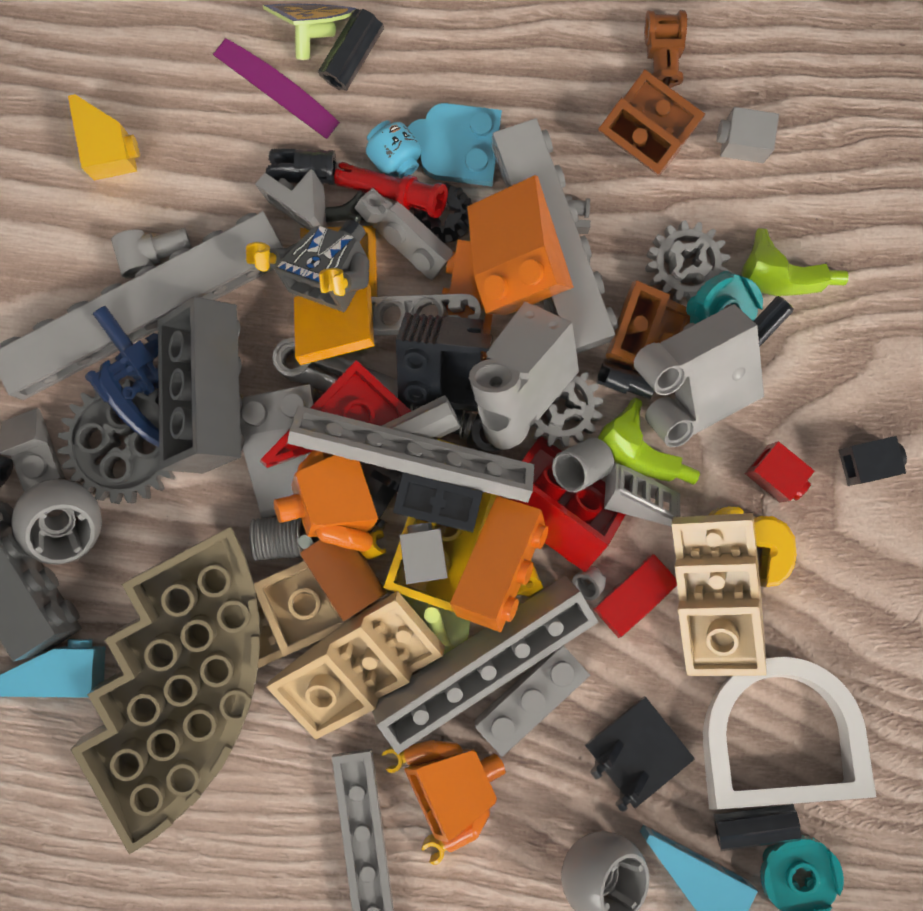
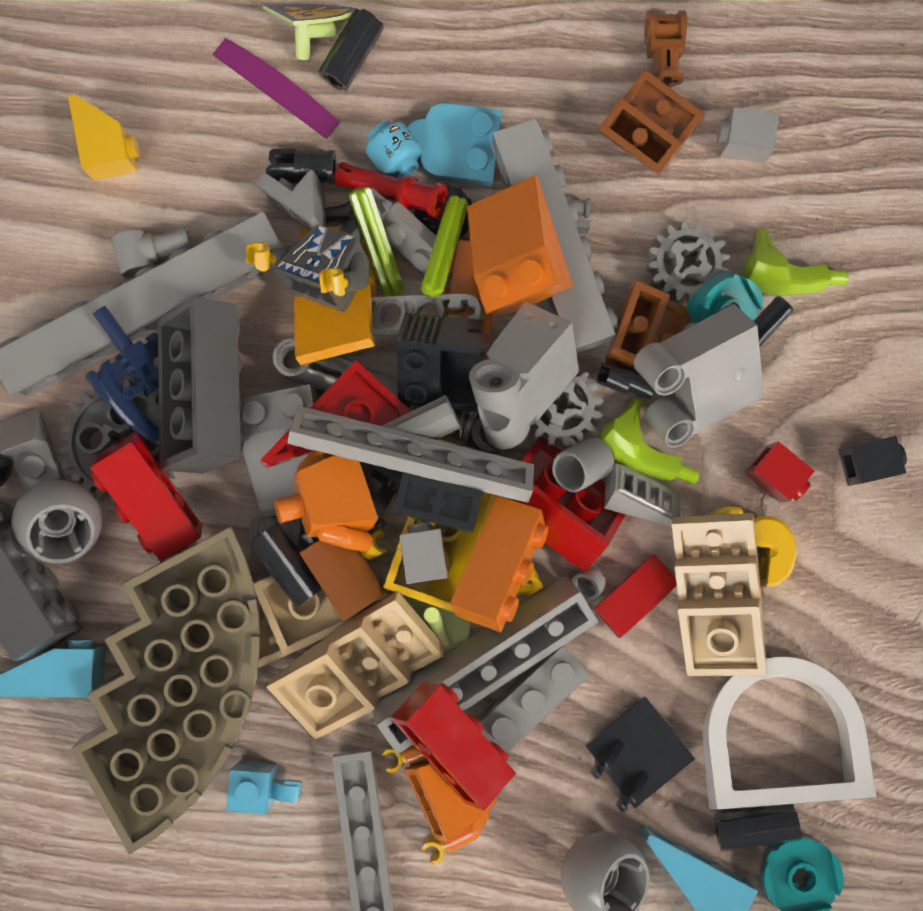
(146, 497): none -> red brick
(256, 787): none -> medium azure brick
(285, 564): none -> black axle
(376, 241): none -> lime axle
(444, 247): none -> lime axle
(454, 744): none -> red brick

